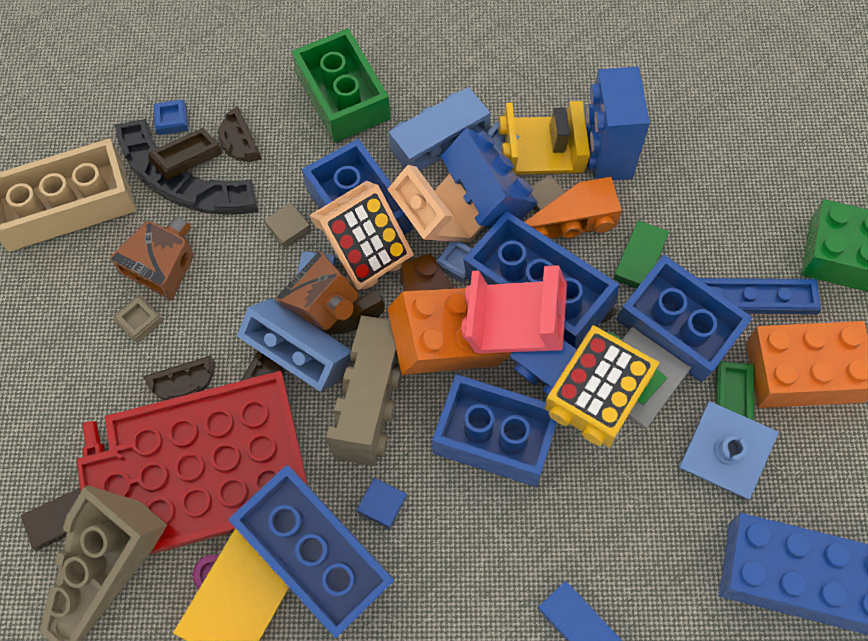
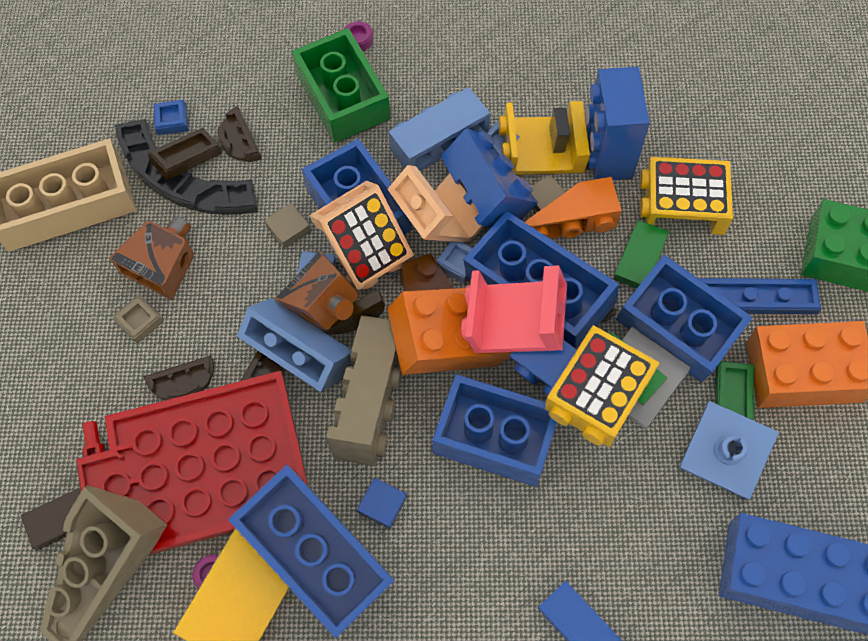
(362, 33): none -> magenta tile
(687, 191): none -> panel

